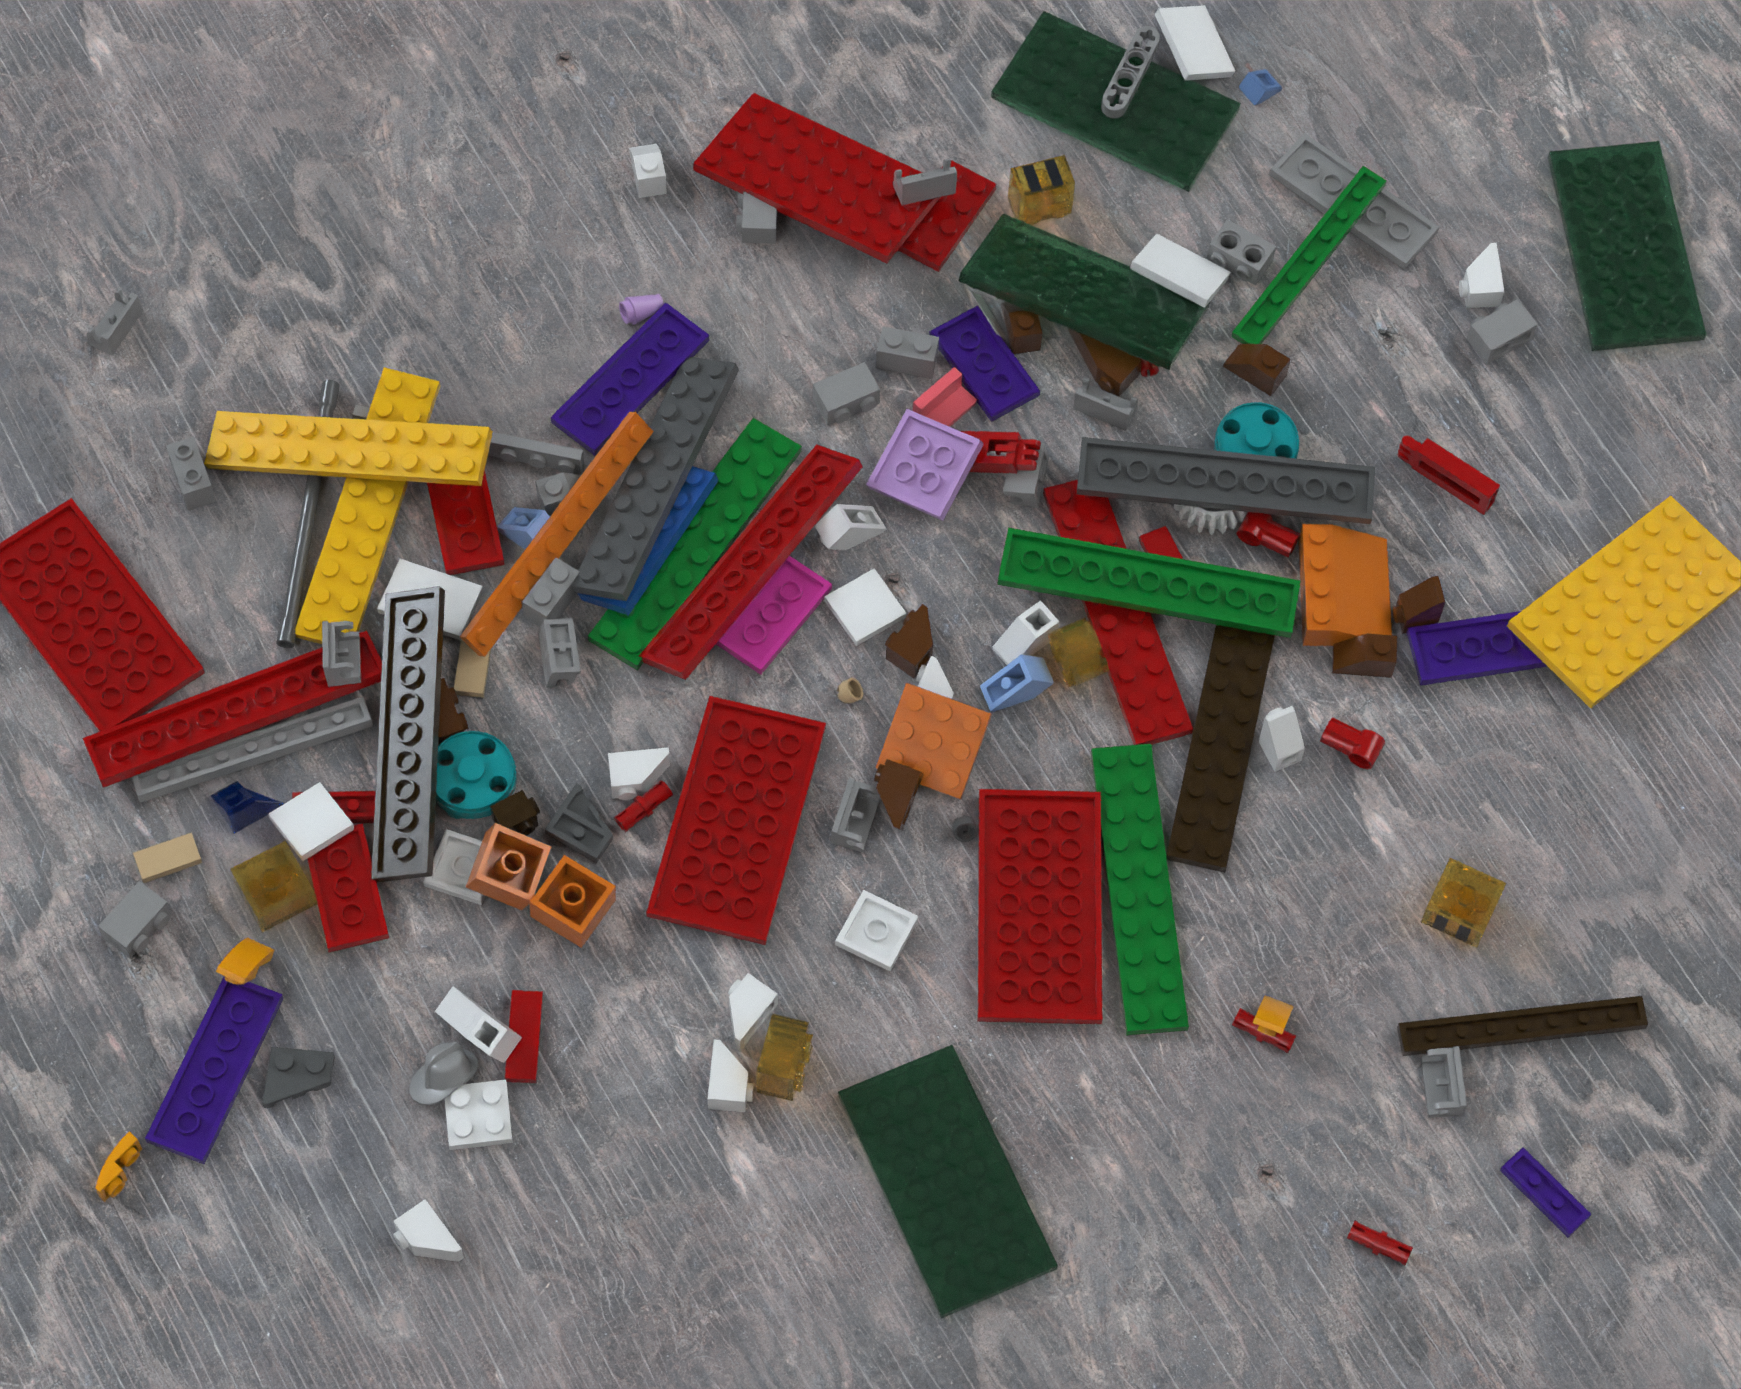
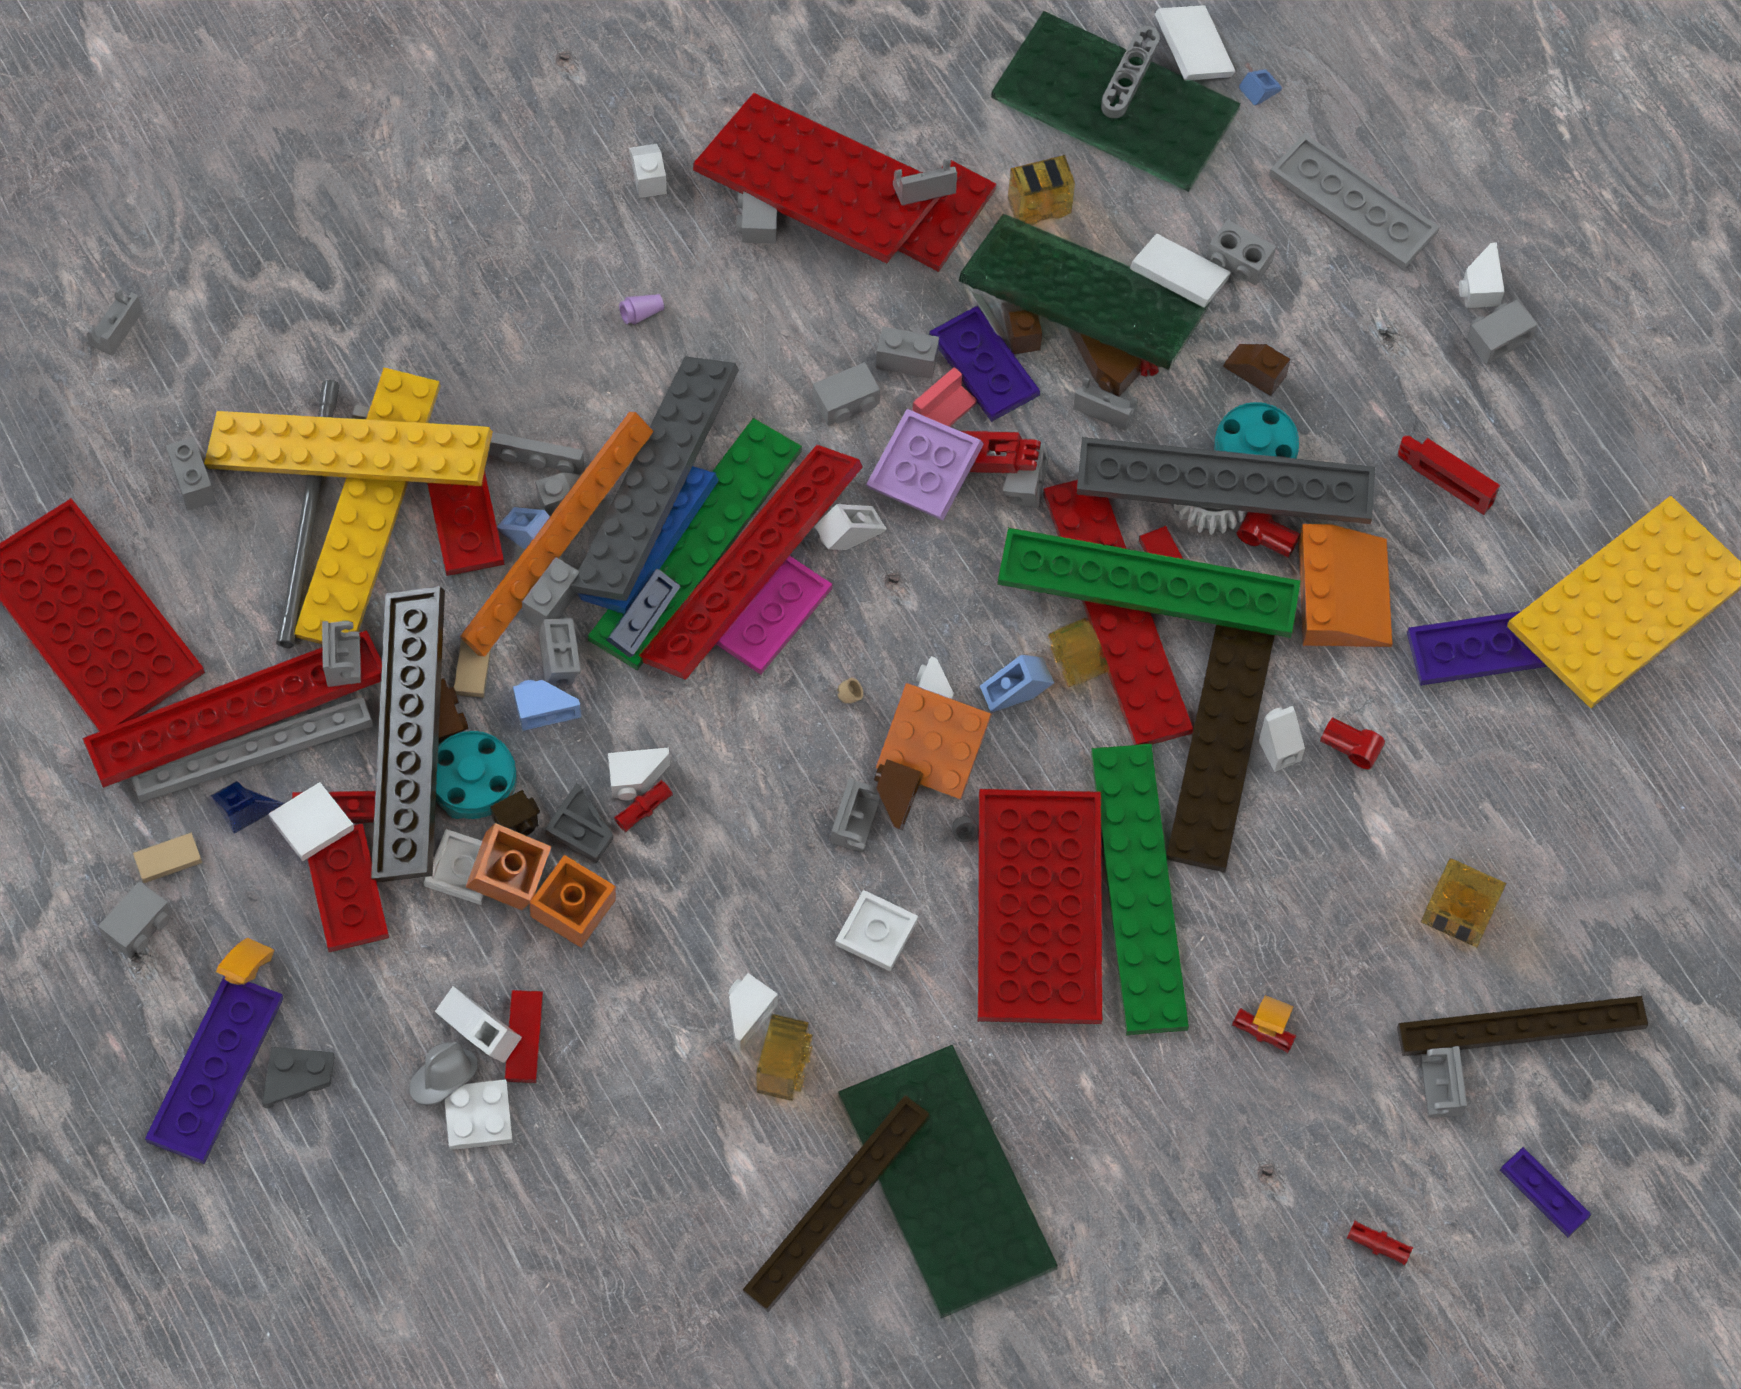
(112, 1177): light orange slope -> none
(273, 886): clear yellow brick -> none
(426, 1234): white slope -> none
(460, 595): white tile -> none
(543, 704): none -> light blue slope
(629, 378): dark purple plate -> none
(643, 613): none -> plate
(728, 1081): white slope -> none
(736, 820): red plate -> none
(836, 1203): none -> dark brown plate
(865, 607): white tile -> none
(912, 644): reddish brown slope -> none
(1026, 633): white slope -> none
(1309, 257): green plate -> none
(1366, 656): reddish brown slope -> none
(1420, 605): reddish brown slope -> none
(1626, 246): clear green plate -> none

